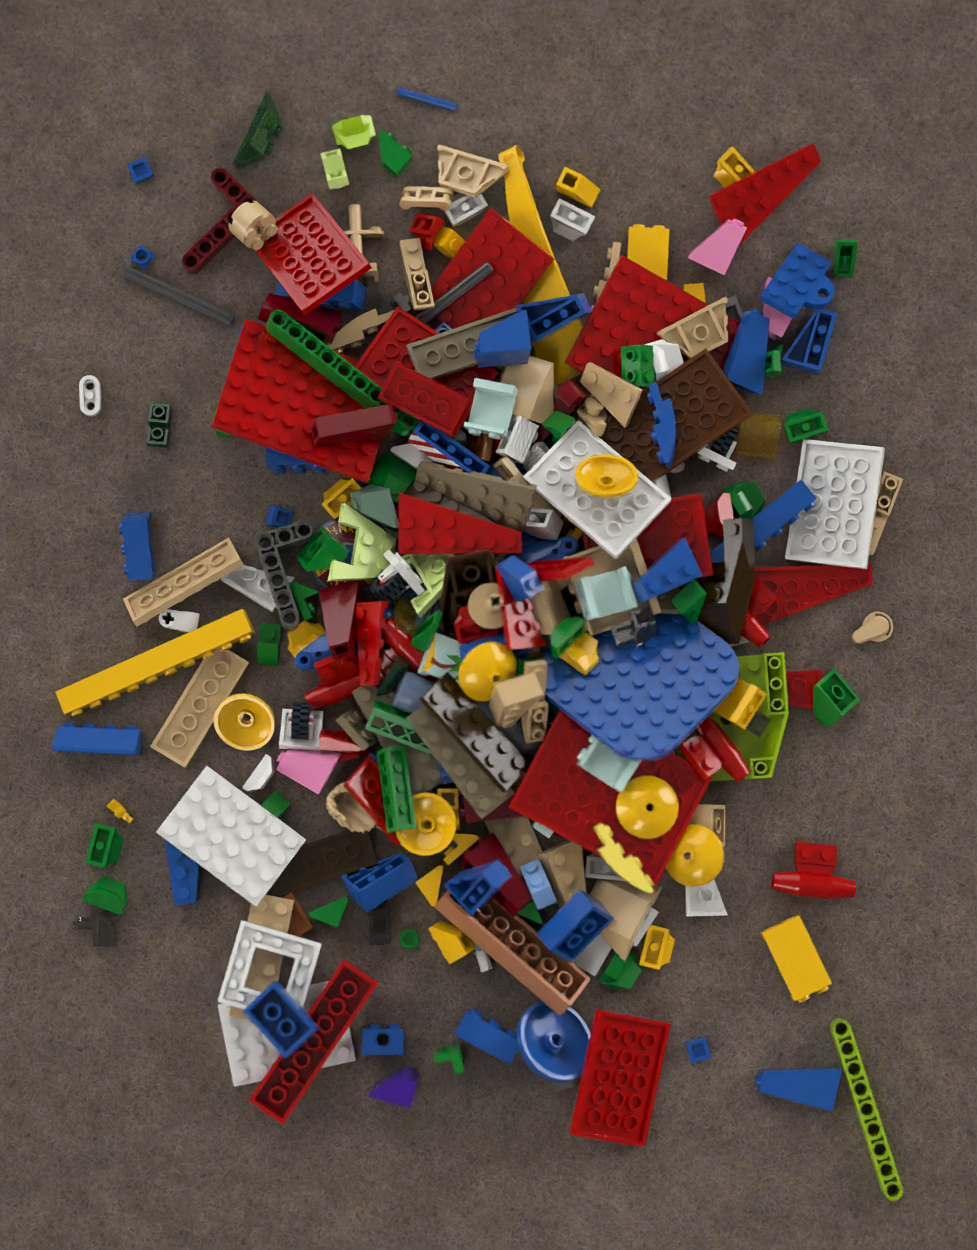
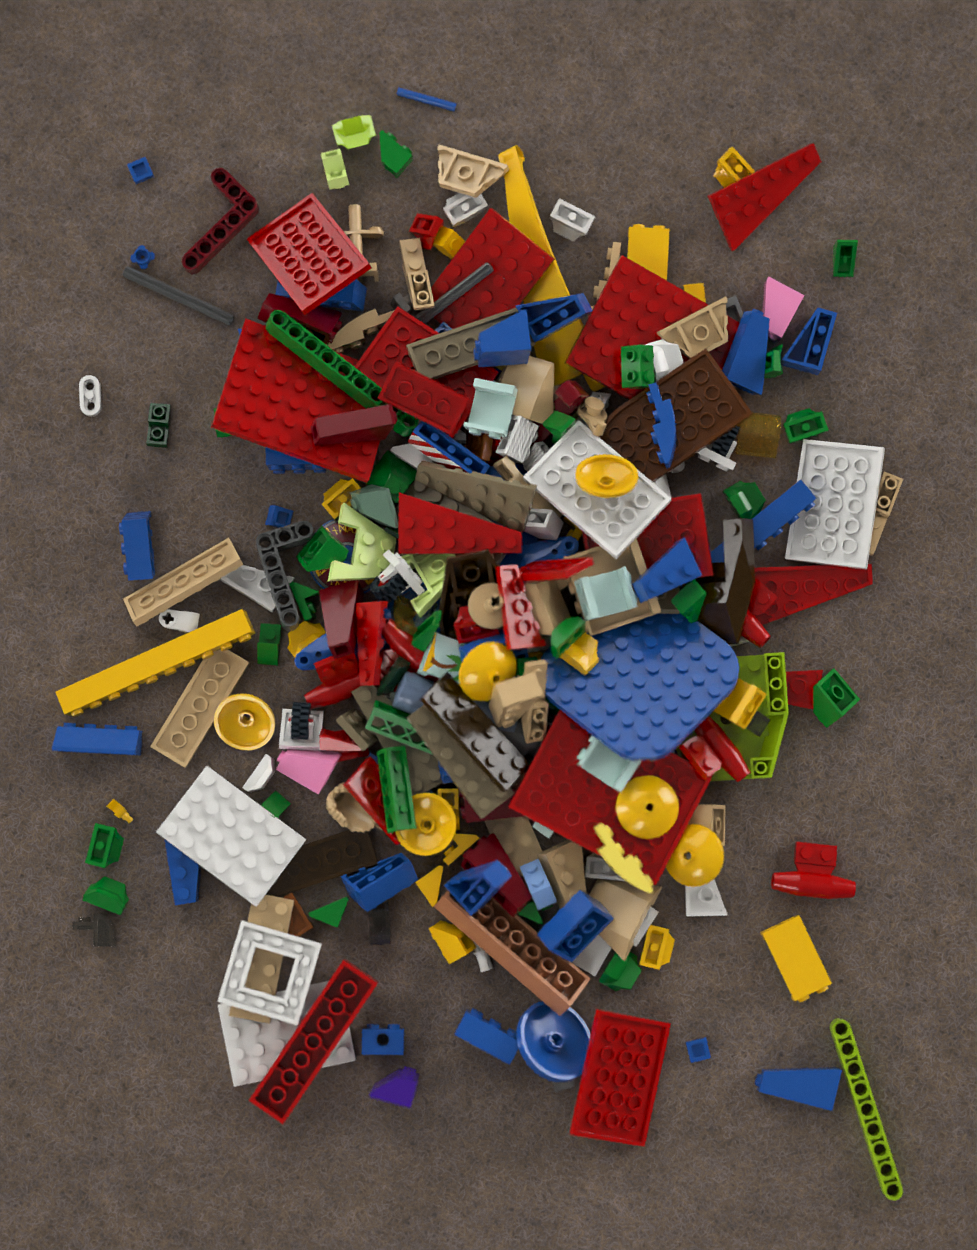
(253, 224): tan brick -> none
(260, 136): clear green wedge -> none
(281, 1019): blue brick -> none
(409, 938): green tile -> none
(426, 197): tan plate -> none
(453, 1053): green fence -> none
(519, 578): blue slope -> none
(577, 187): yellow slope -> none
(612, 392): tan wing -> none
(638, 629): clear smoke brick -> none
(717, 512): red slope -> none
(719, 248): bright pink slope -> none
(799, 283): blue plate -> none
(873, 629): tan piece -> none

